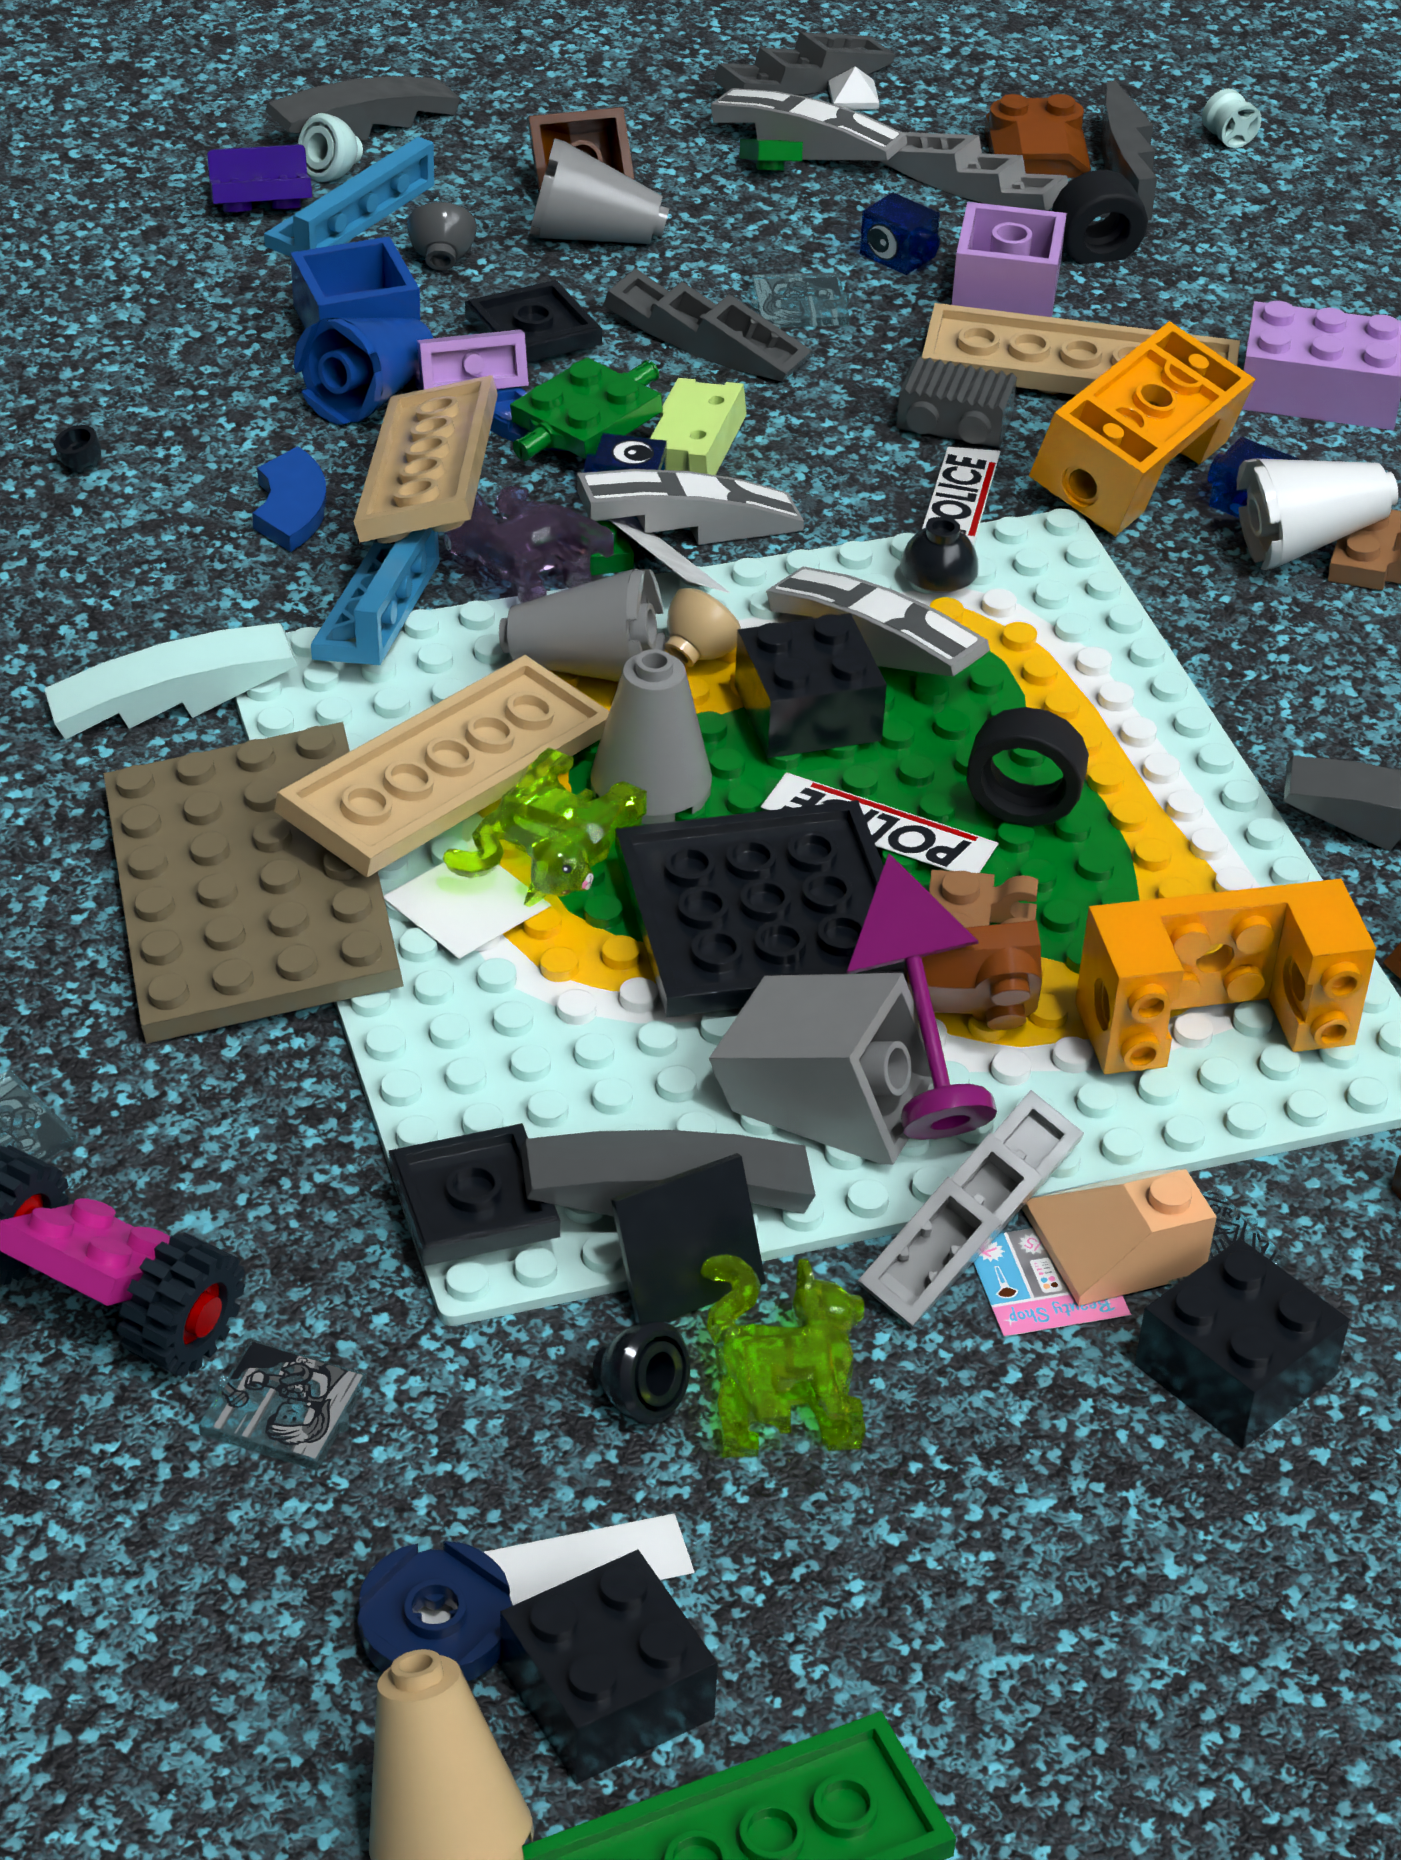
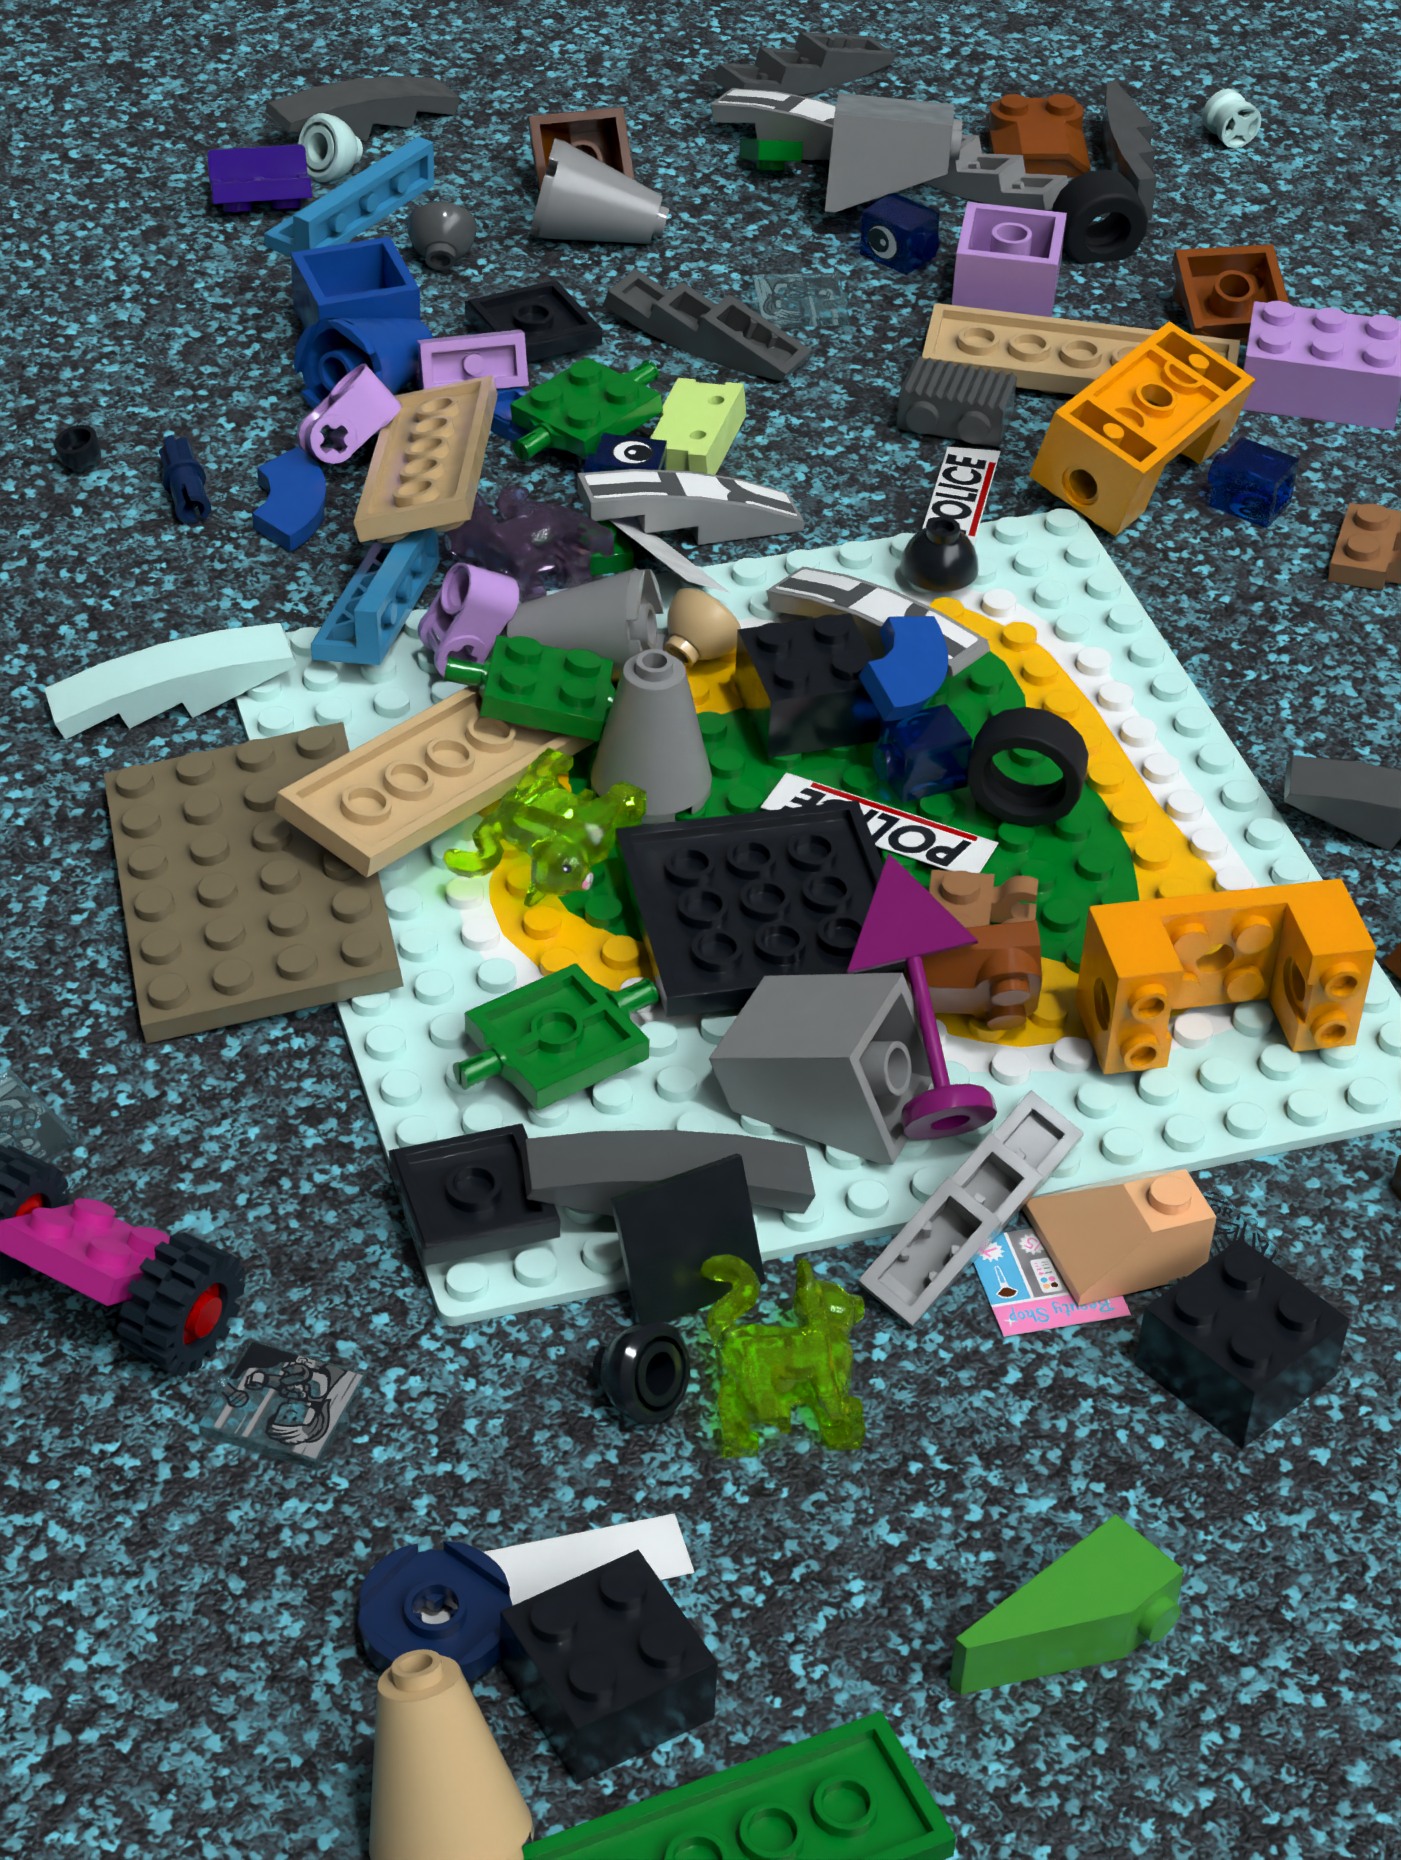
(184, 479): none -> dark blue axle
(356, 411): none -> lavender piece
(464, 910): white sticker -> none
(468, 612): none -> lavender piece
(540, 686): none -> green plate
(556, 1035): none -> green plate
(853, 90): white slope -> none
(887, 147): none -> light grey slope
(911, 666): none -> blue tile
(923, 753): none -> clear blue brick
(1074, 1613): none -> bright green slope
(1221, 286): none -> dark orange slope
(1309, 504): white cone -> none

